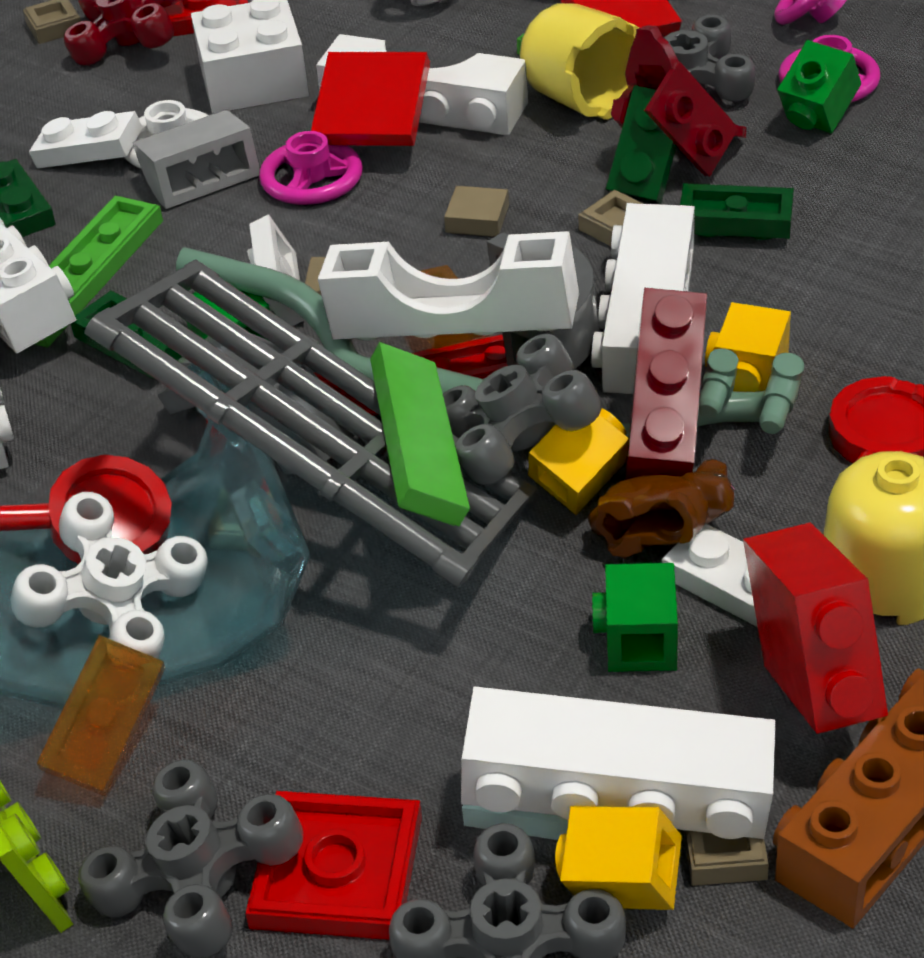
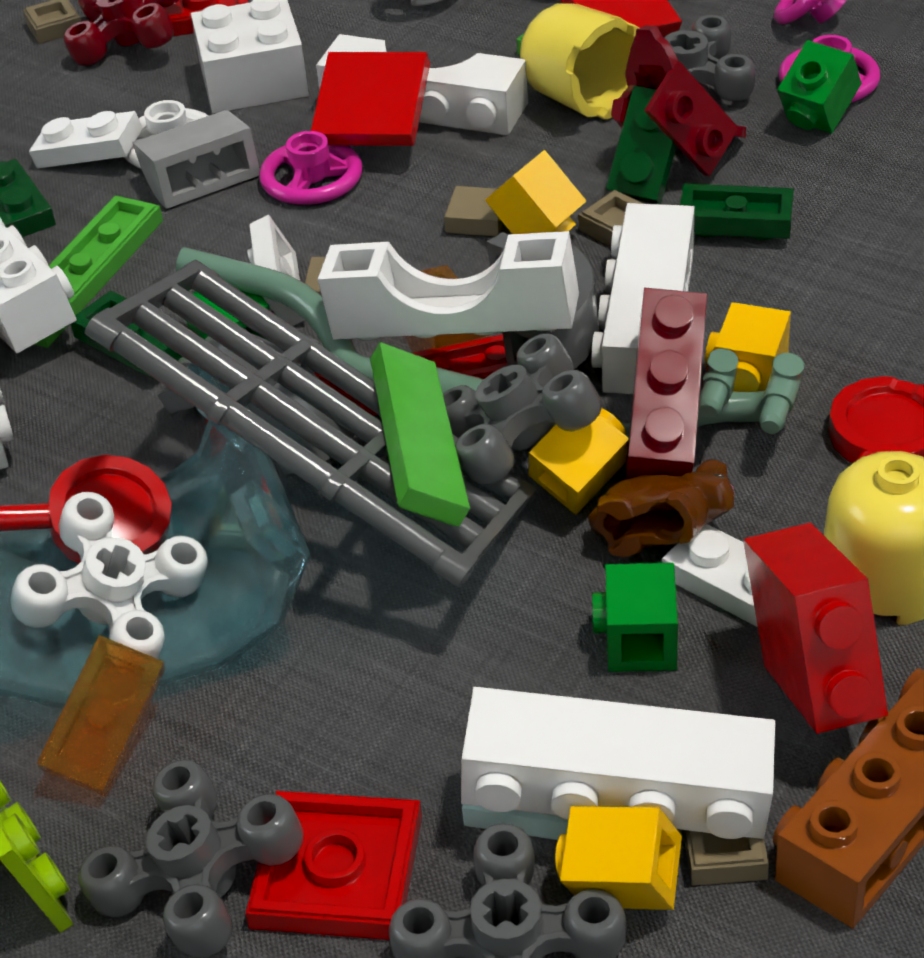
(537, 198): none -> yellow brick

